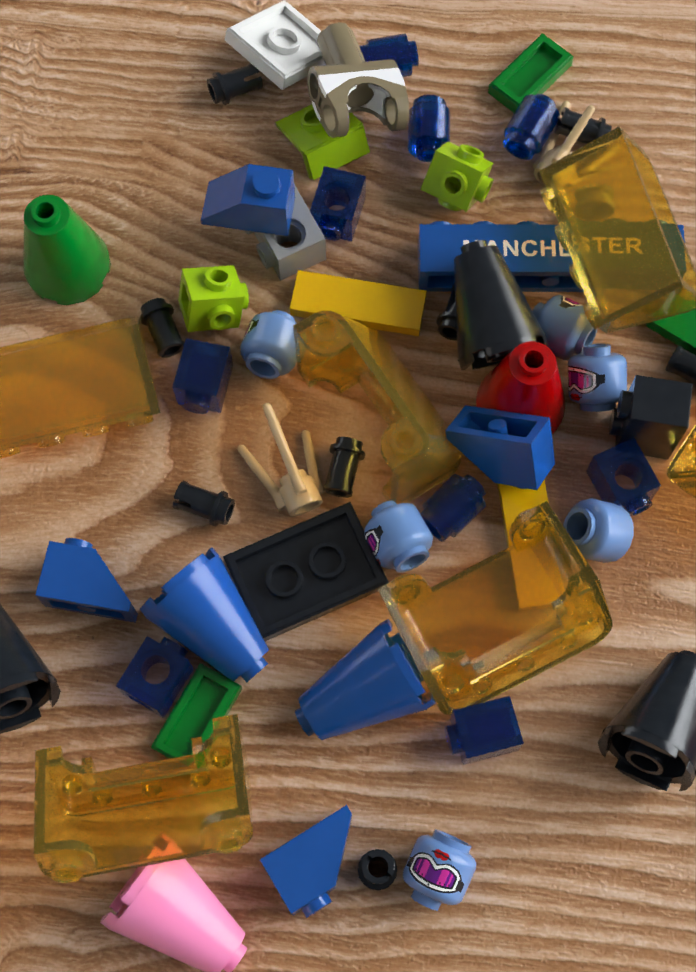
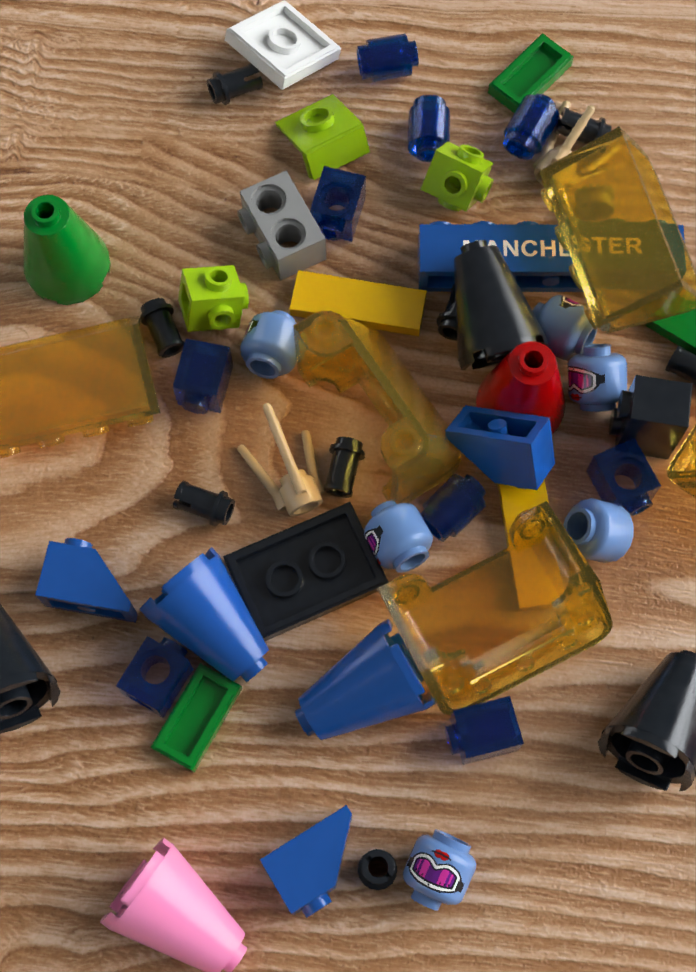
(143, 811): clear yellow windscreen -> none
(251, 200): blue slope -> none
(354, 84): dark tan connector -> none

